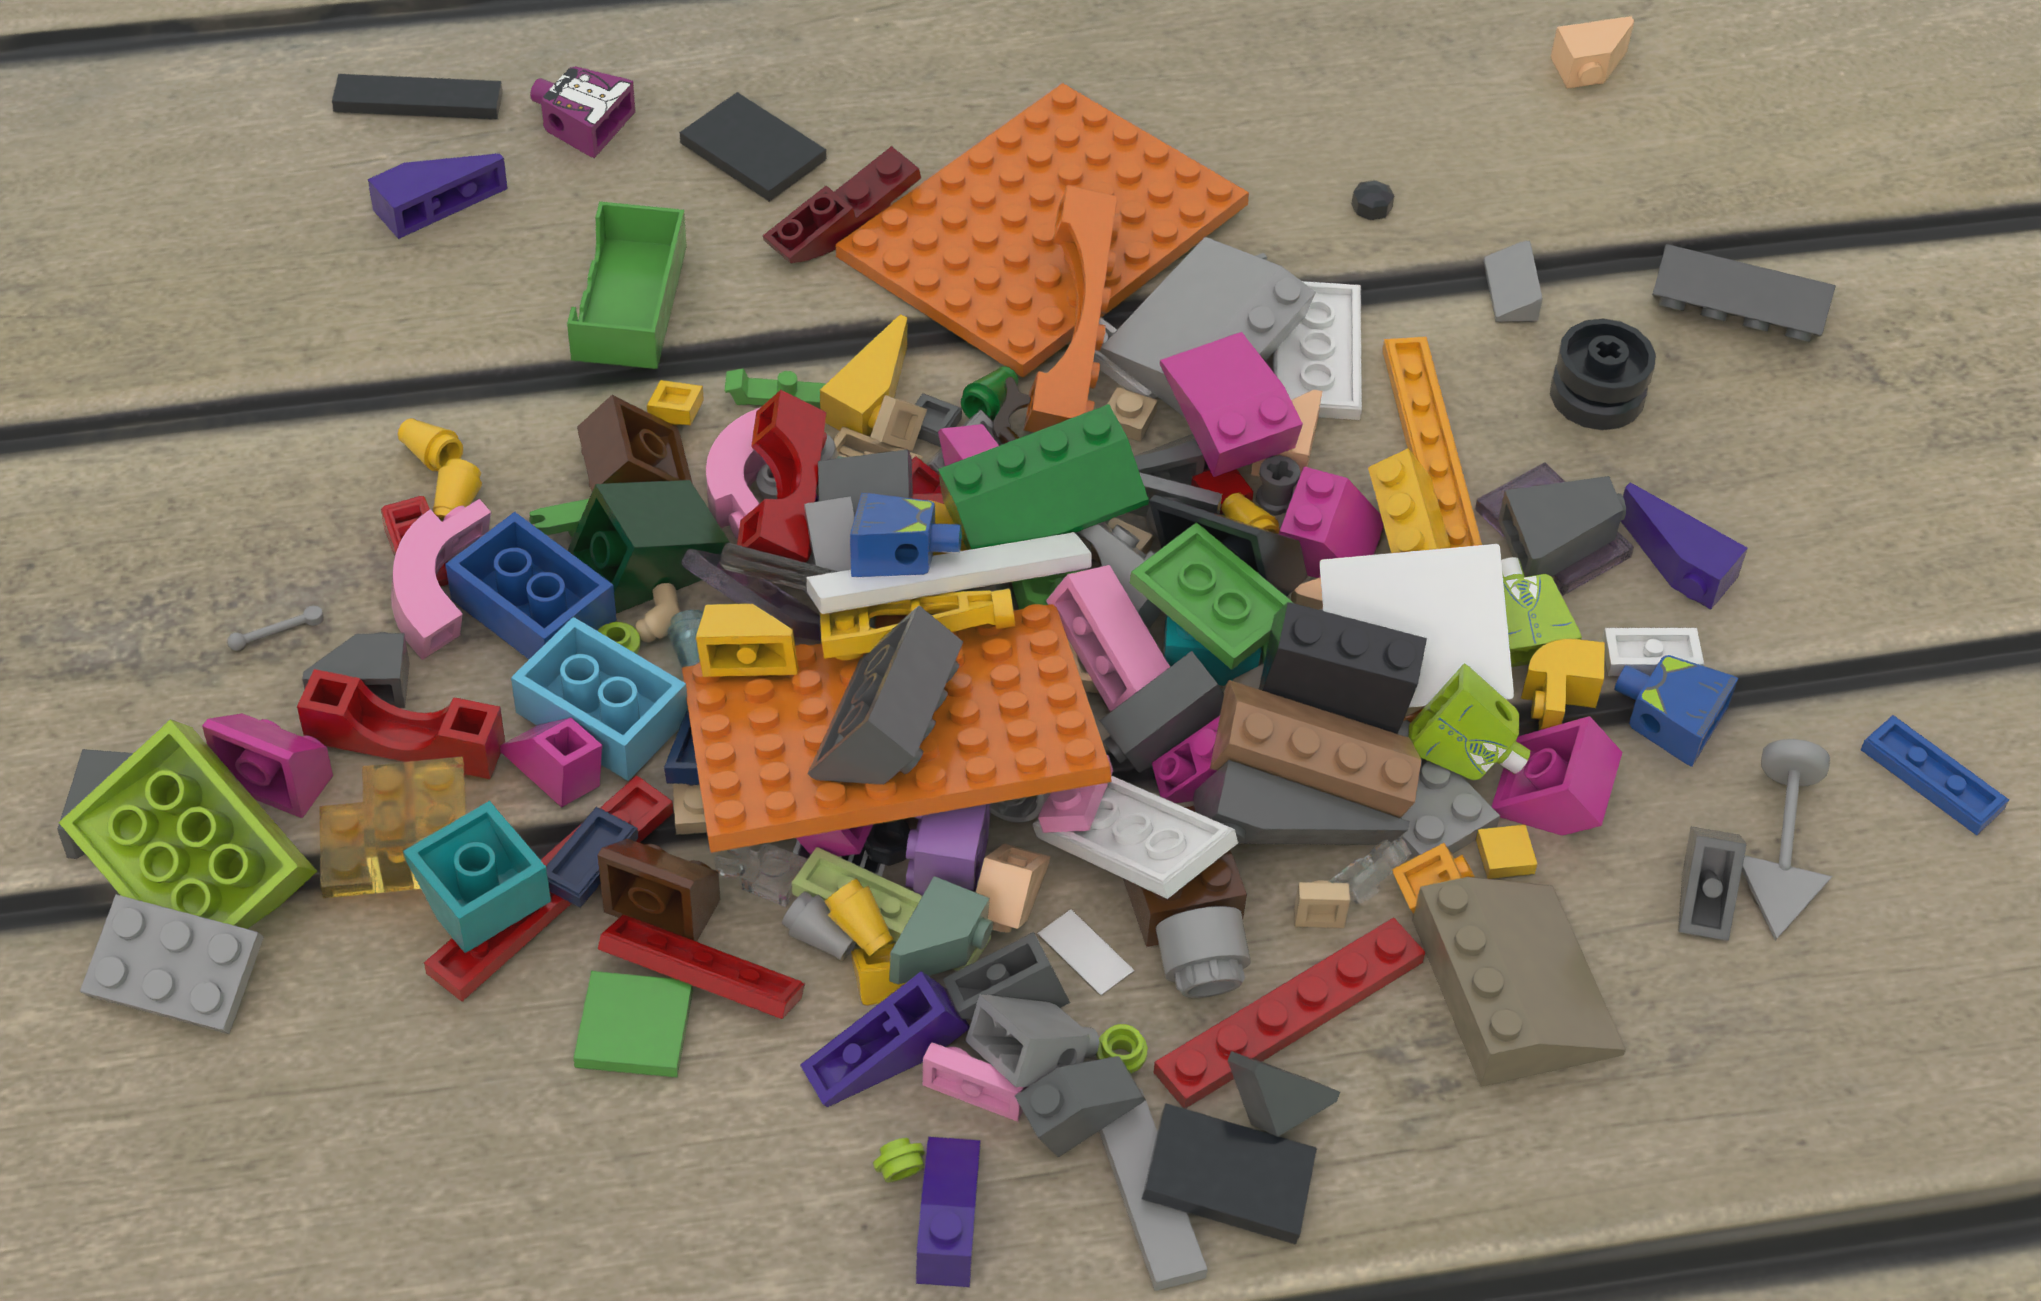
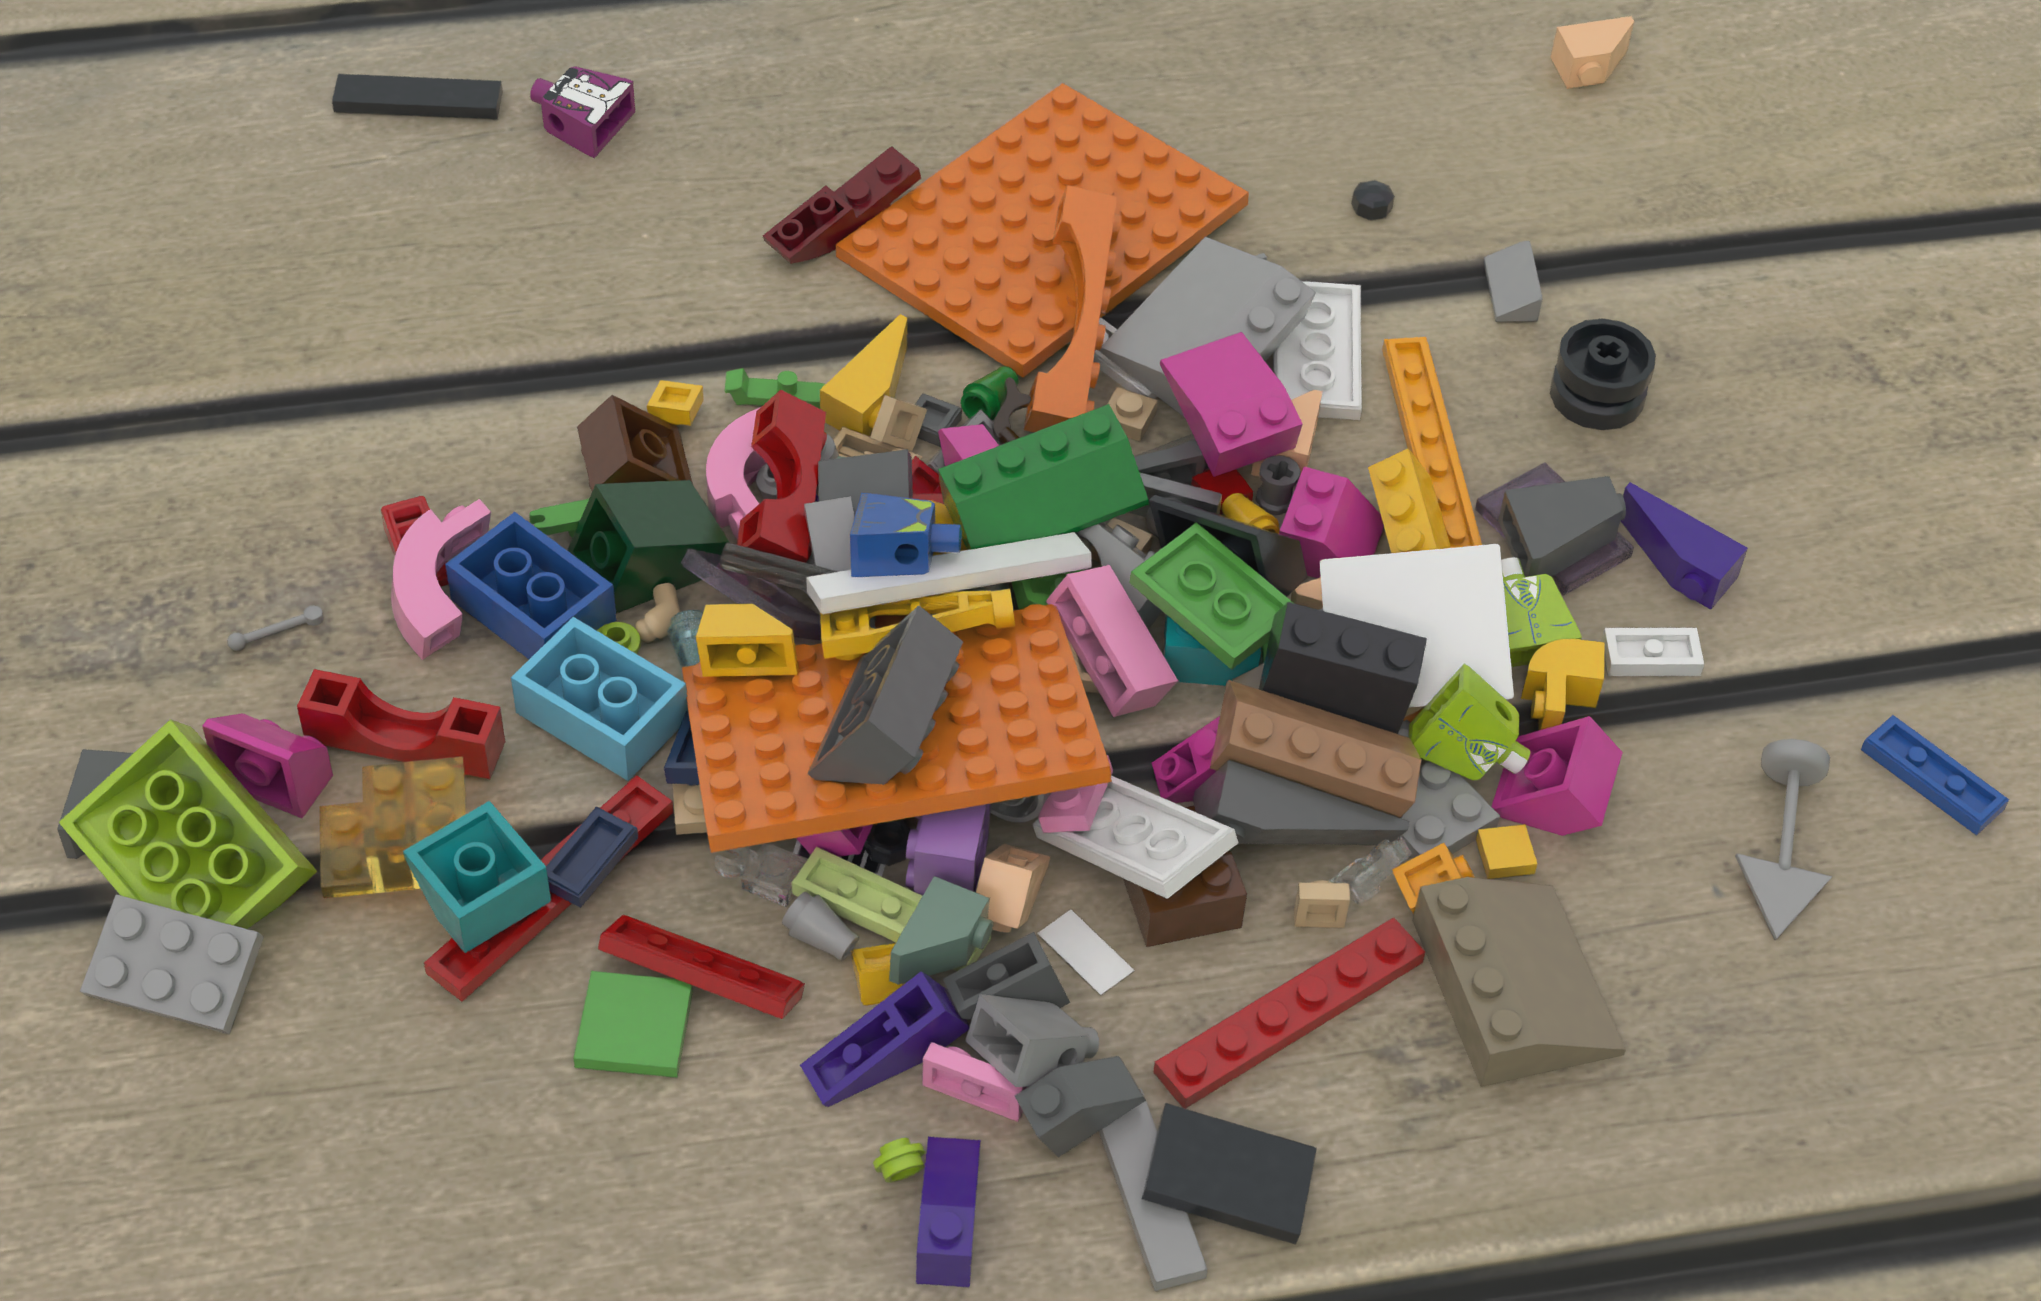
(375, 658): dark grey slope -> none
(430, 443): yellow cone -> none
(434, 189): dark purple slope -> none
(456, 486): yellow cone -> none
(558, 759): dark pink slope -> none
(629, 286): bright green piece -> none
(658, 887): reddish brown slope -> none
(753, 146): black tile -> none
(859, 916): yellow cone -> none
(1126, 1038): lime plate -> none
(1163, 713): dark grey slope -> none
(1204, 950): light grey piece -> none
(1276, 1097): dark grey slope -> none
(1677, 704): blue torso -> none
(1710, 882): dark grey slope -> none
(1744, 291): dark grey slope -> none

